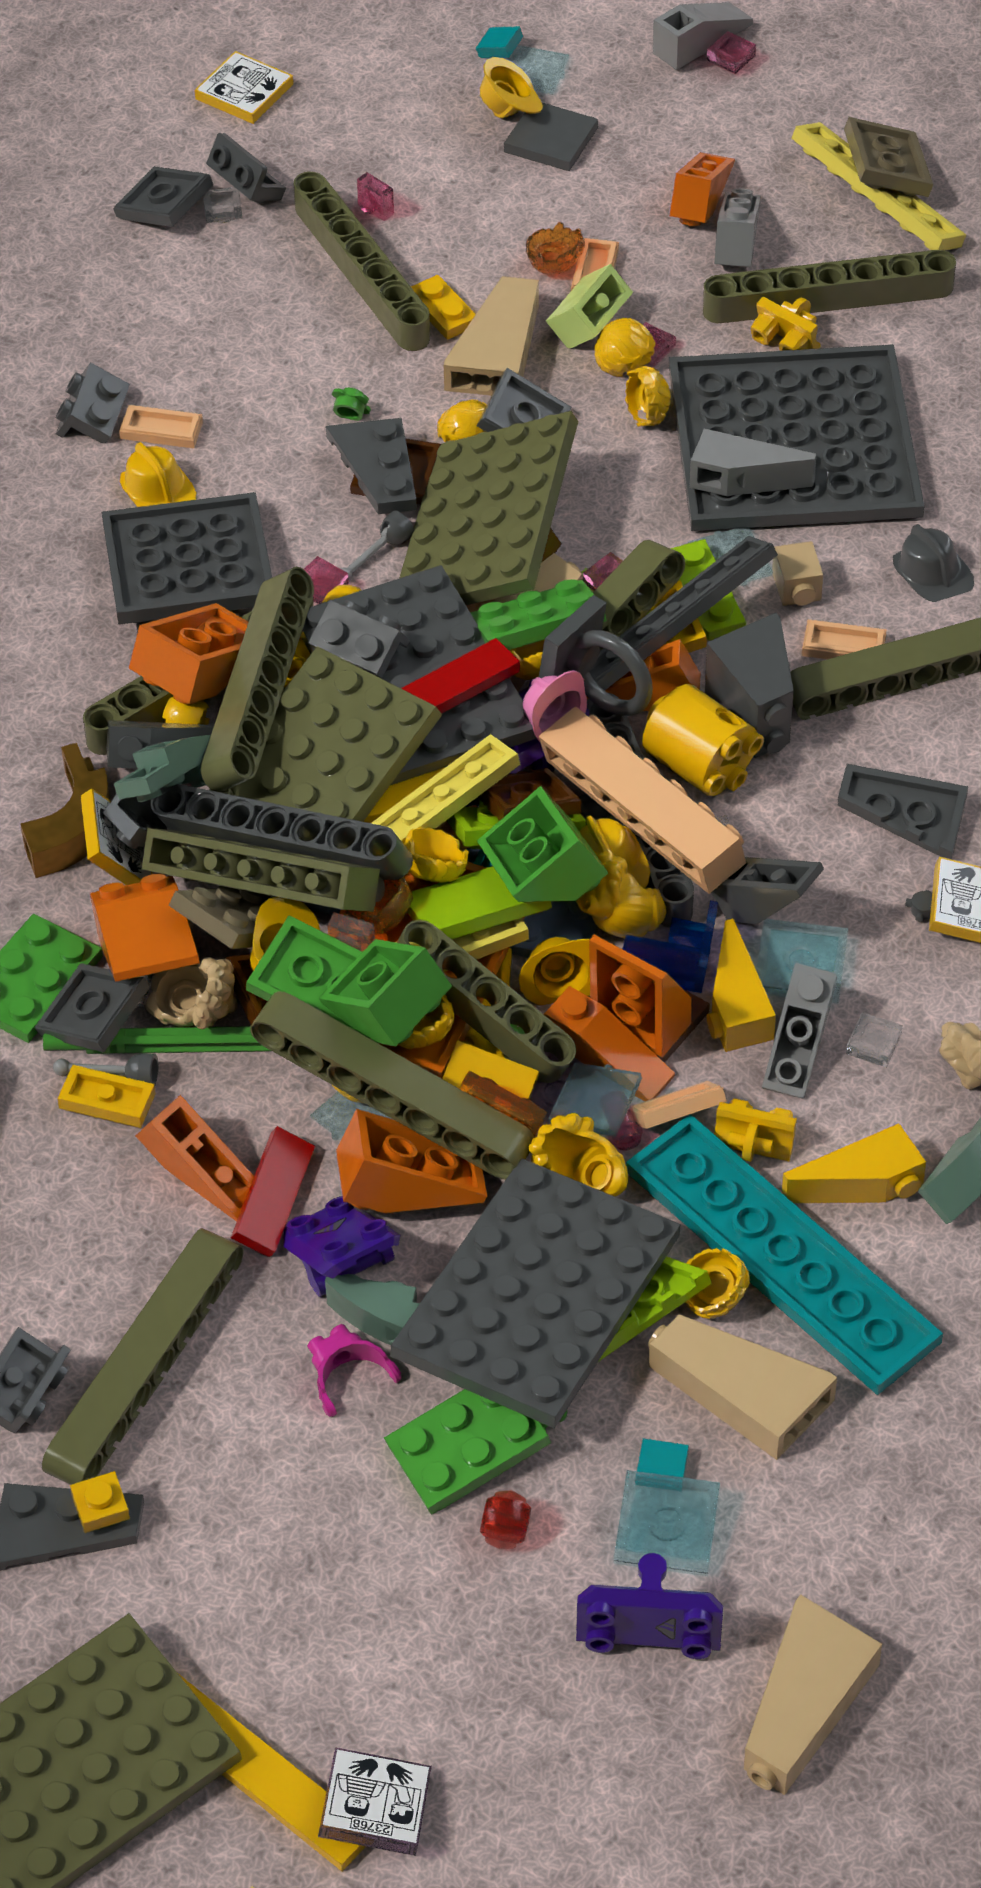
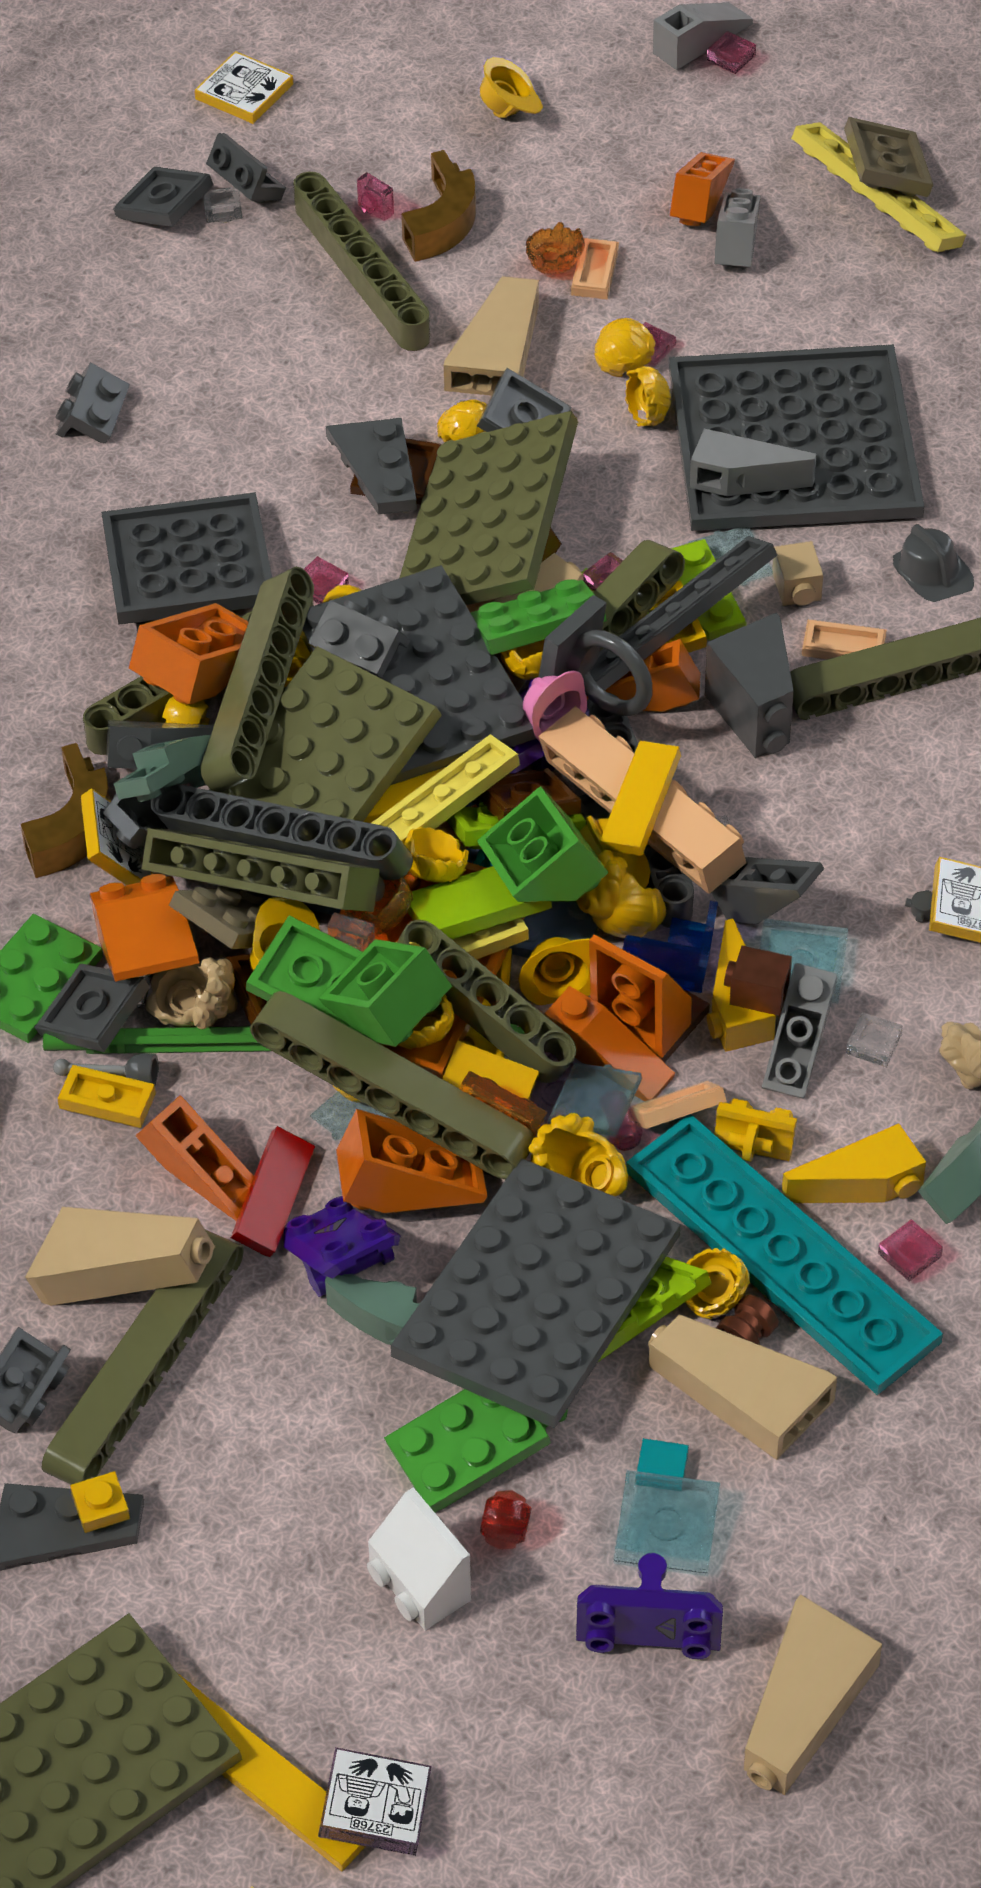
(116, 1254): none -> tan slope
(155, 477): yellow piece -> none
(161, 426): light nougat tile -> none
(340, 1349): dark pink helmet -> none
(350, 403): bright green plate -> none
(393, 530): dark grey hinge -> none
(420, 1562): none -> white slope
(446, 221): none -> pearl gold arch
(446, 309): yellow plate -> none
(466, 676): red tile -> none
(499, 42): teal tile -> none
(541, 66): clear light blue piece -> none
(552, 136): dark grey tile -> none
(589, 306): yellowish green brick -> none
(640, 798): none -> yellow tile
(700, 740): yellow cylinder -> none
(751, 1320): none -> copper wheel
(759, 980): none -> copper brick
(788, 321): yellow hips -> none
(832, 284): olive beam -> none
(906, 805): dark grey wing -> none
(910, 1250): none -> clear pink plate

